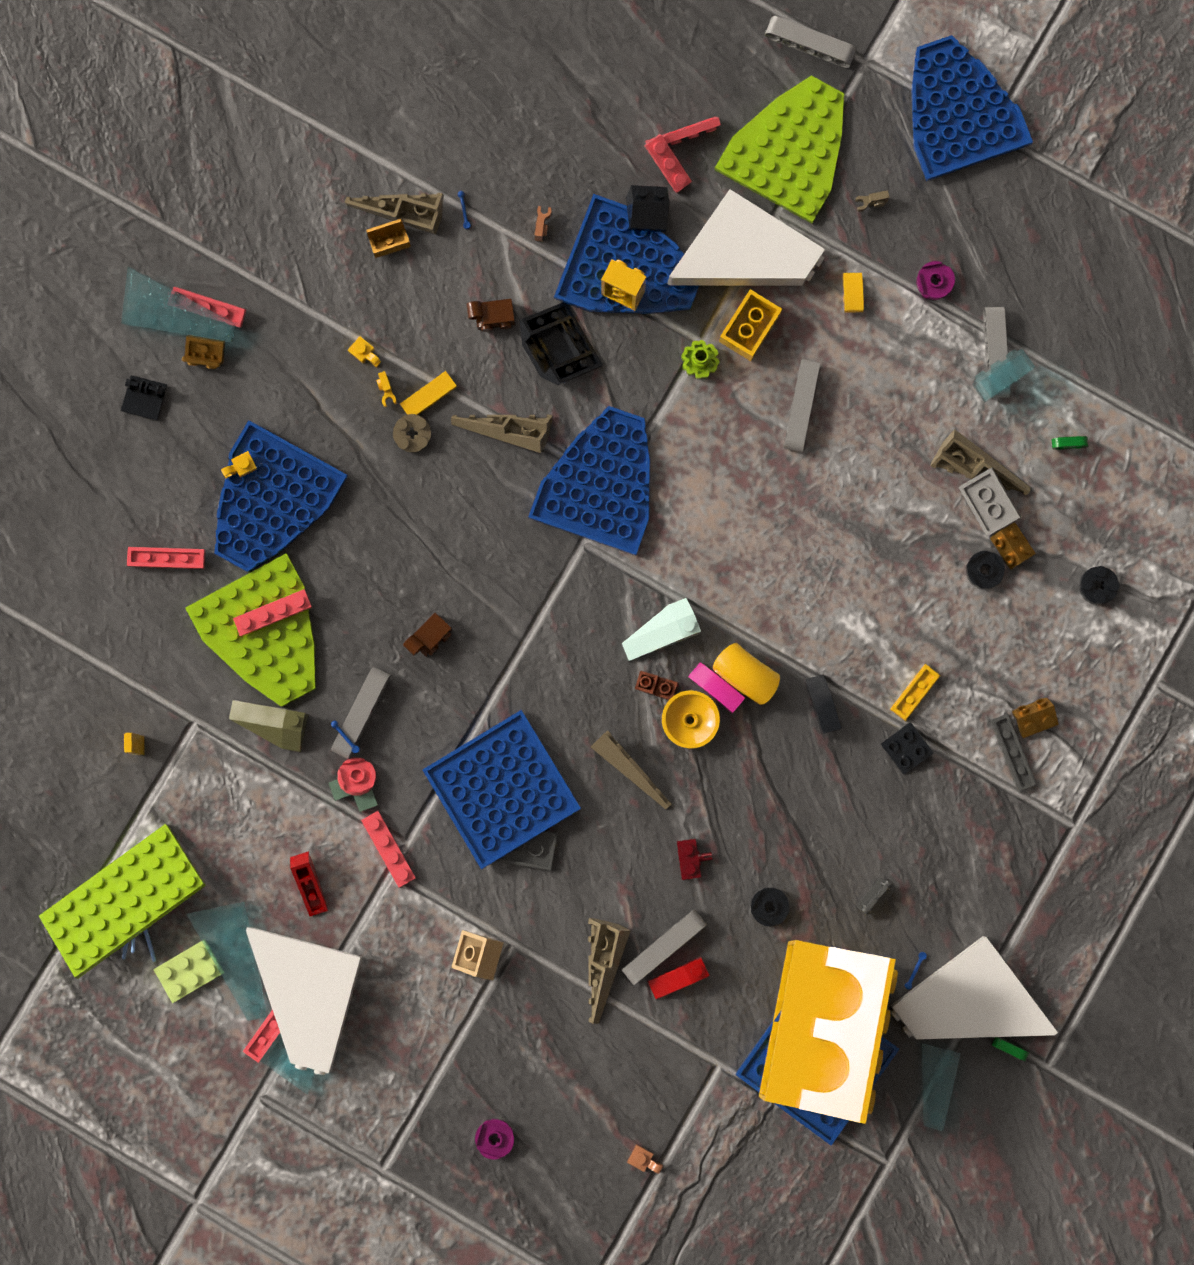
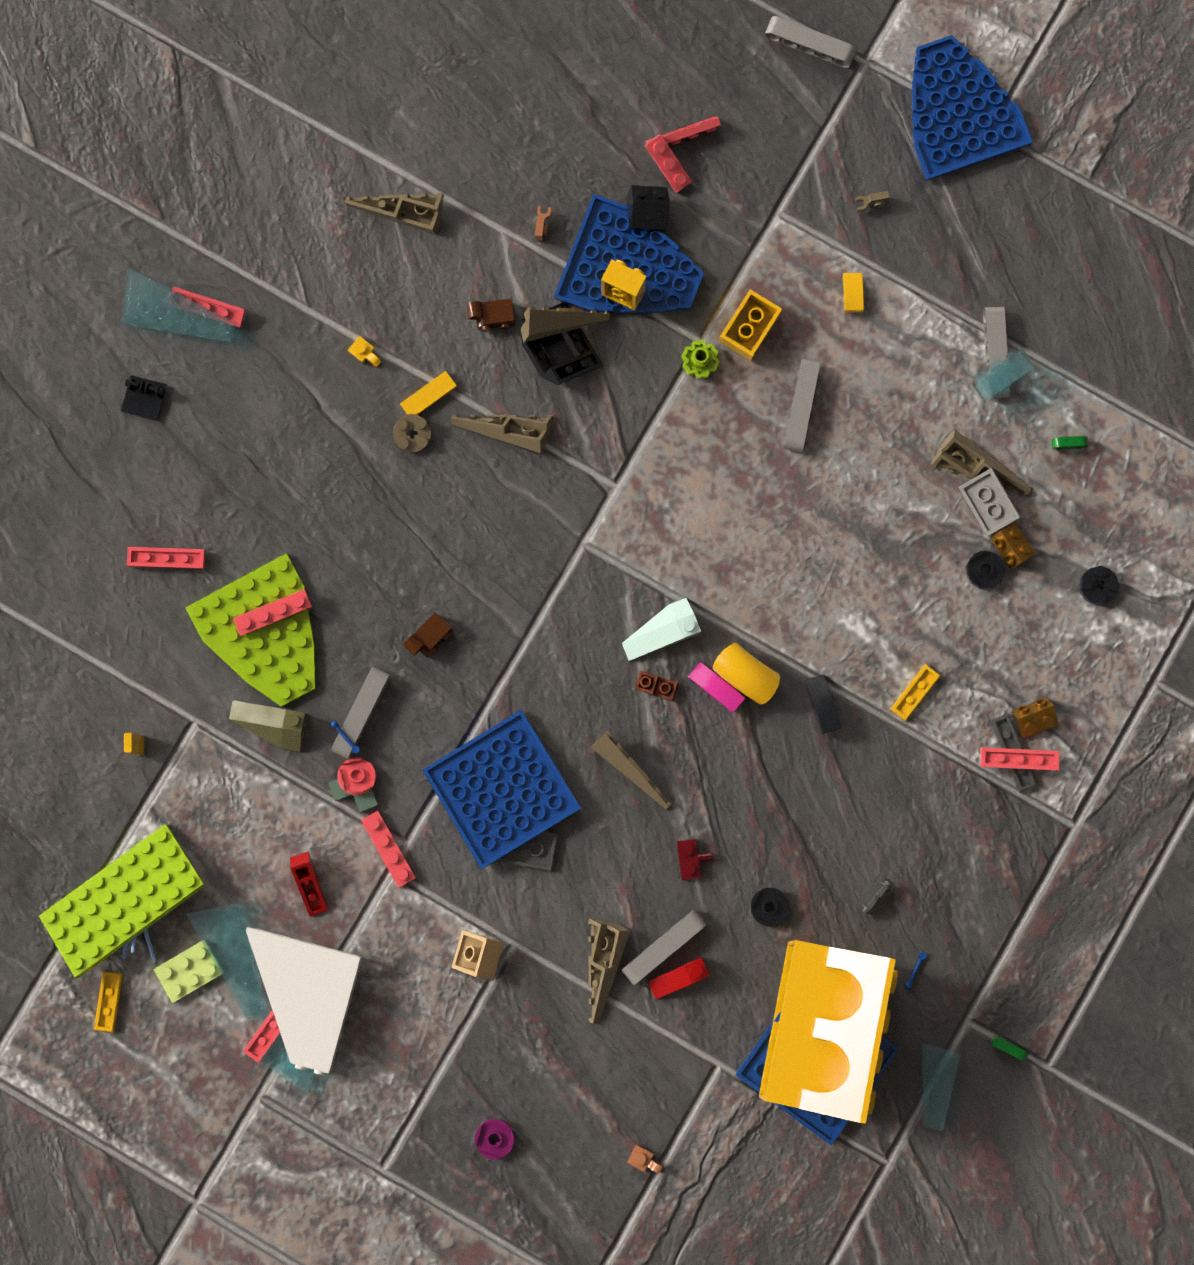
(108, 1001): none -> yellow tile
(204, 352): pearl gold bracket -> none
(242, 465): yellow plate -> none
(275, 502): blue wing -> none
(383, 384): yellow plate -> none
(388, 238): pearl gold bracket -> none
(466, 224): blue hinge -> none
(551, 322): none -> dark tan wedge
(600, 483): blue wing -> none
(693, 705): yellow dish -> none
(747, 249): white slope -> none
(790, 148): lime wing -> none
(907, 748): black hinge -> none
(942, 272): magenta plate -> none
(971, 999): white slope -> none
(1019, 759): none -> coral plate

